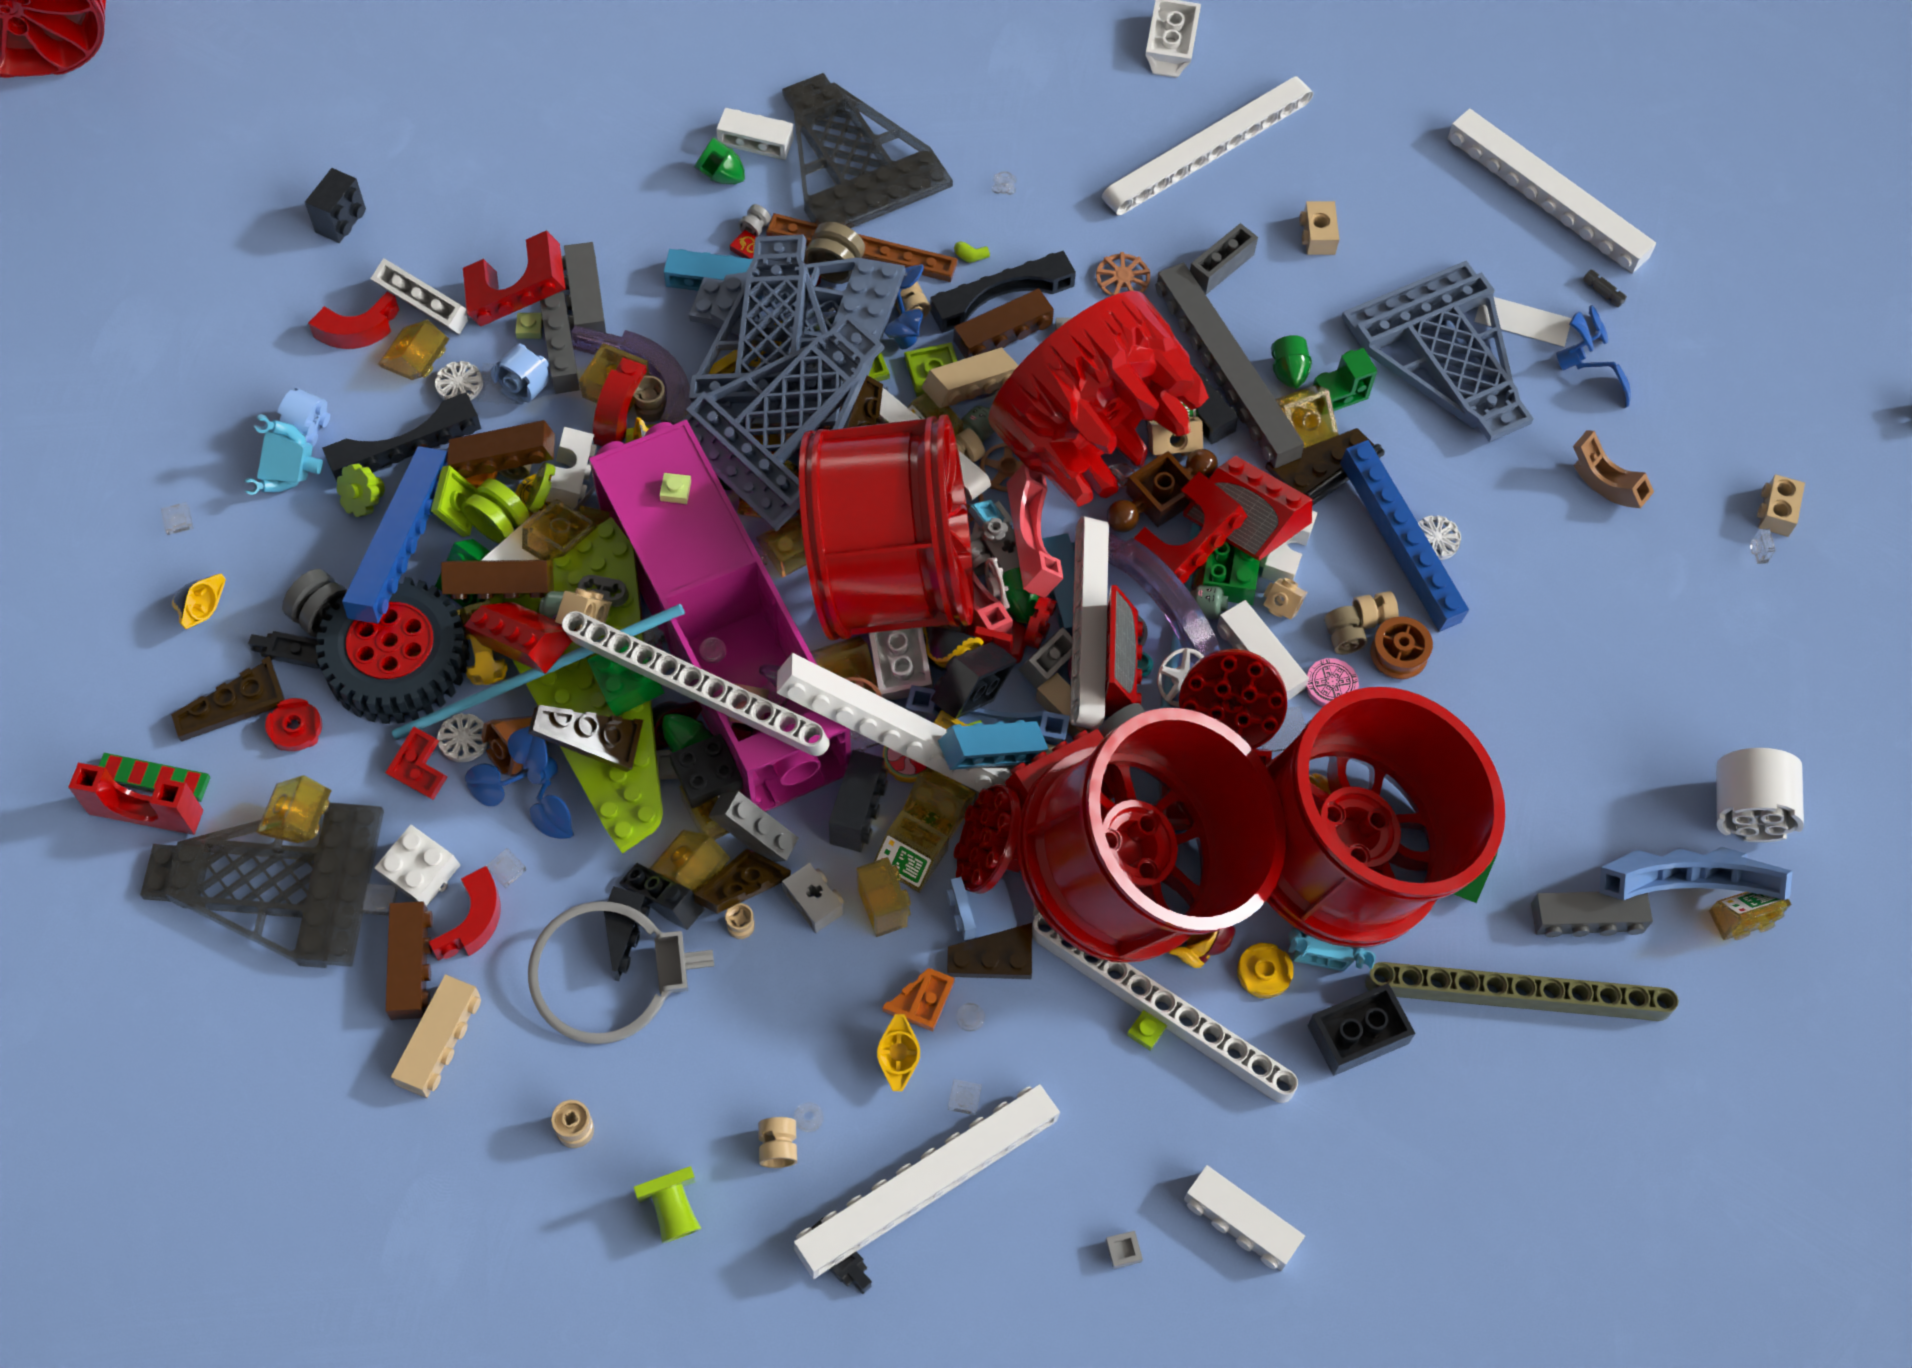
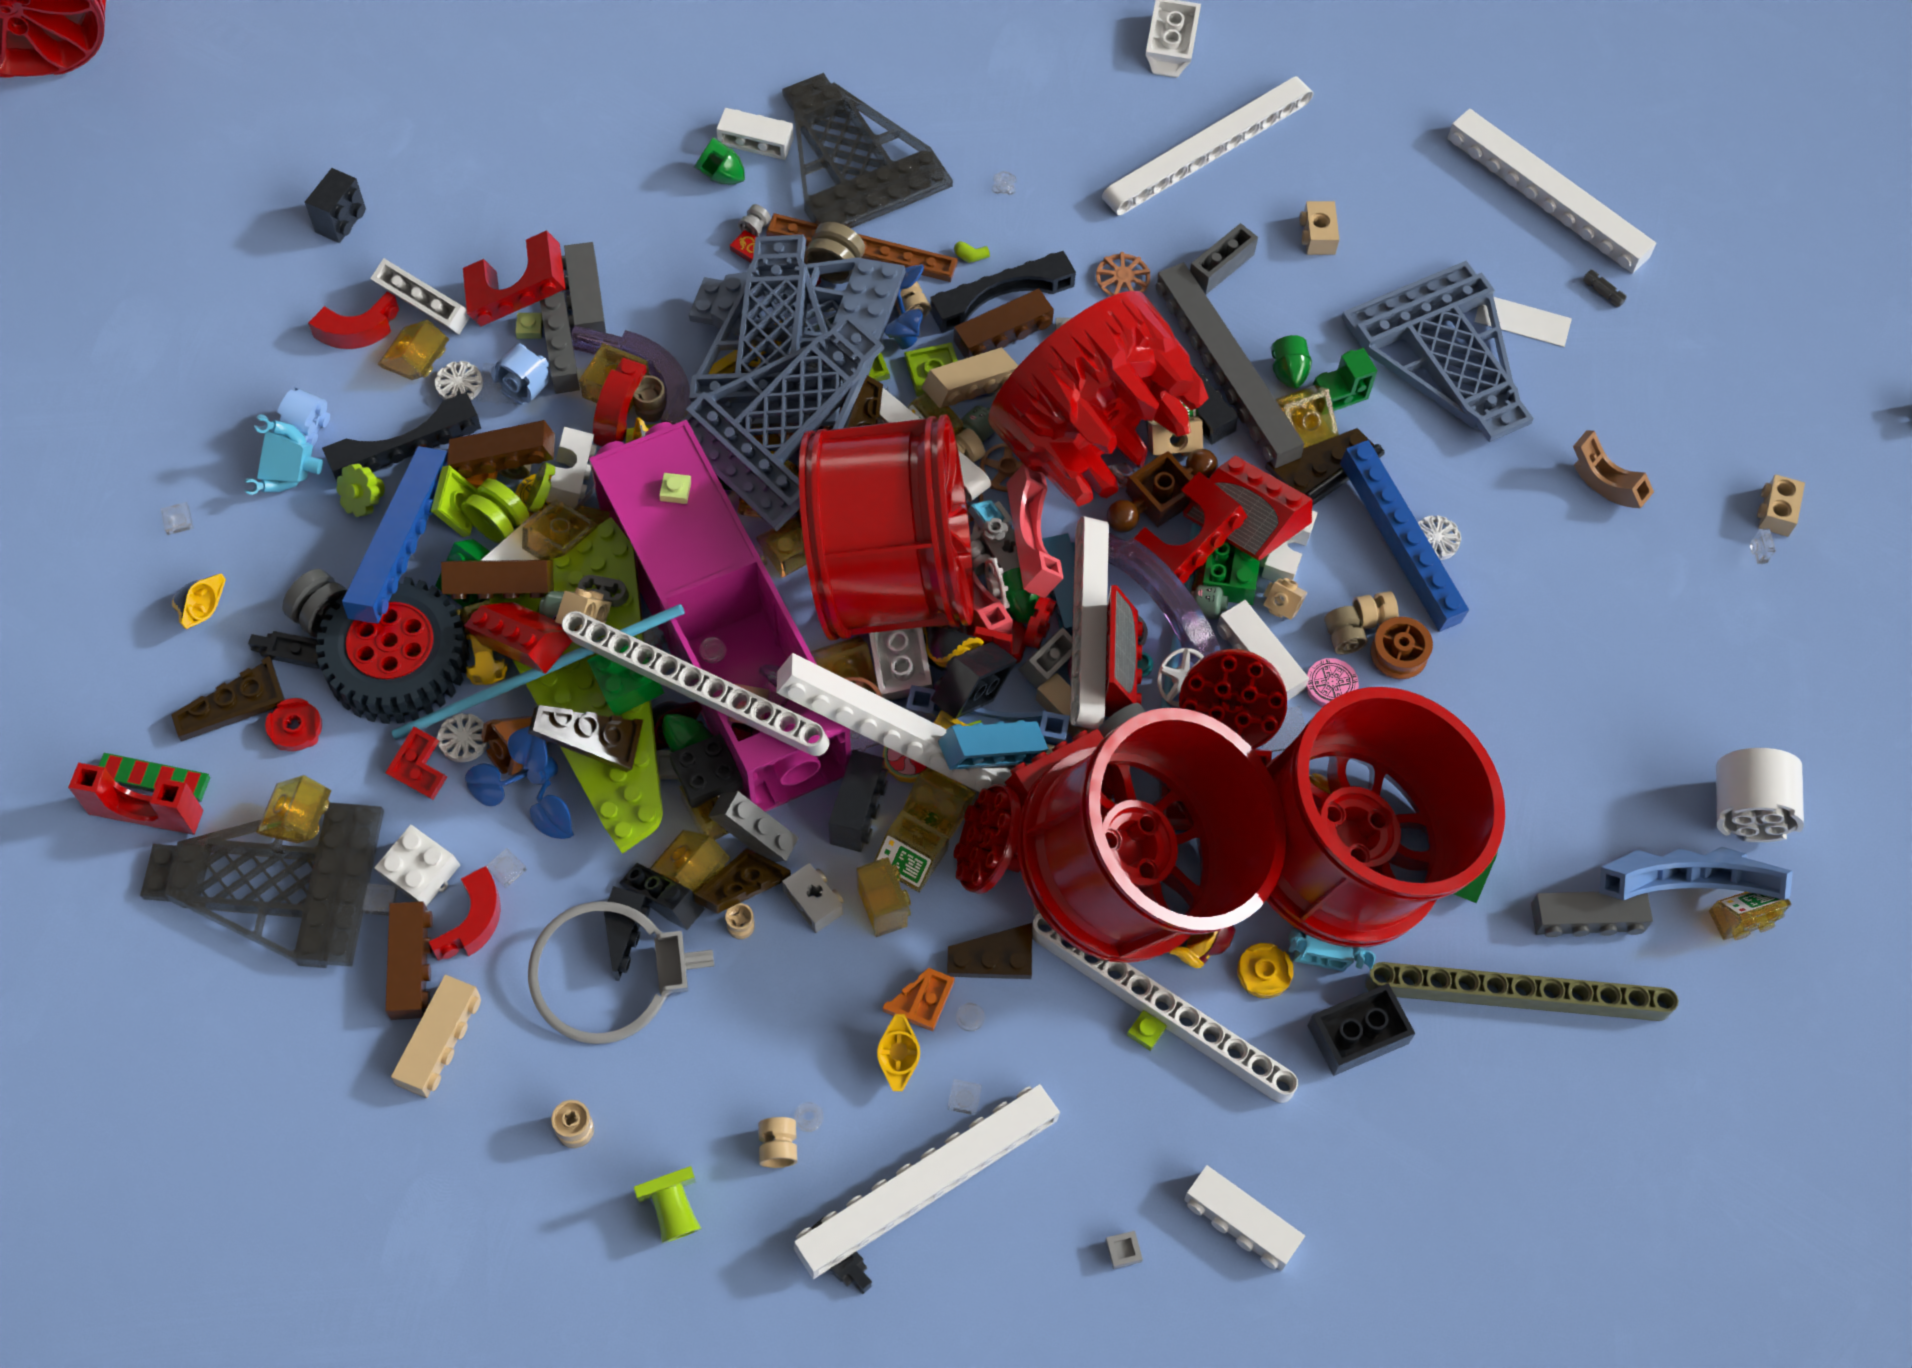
(688, 268): dark azure brick -> none
(980, 913): light blue bracket -> none
(1575, 354): blue plant -> none

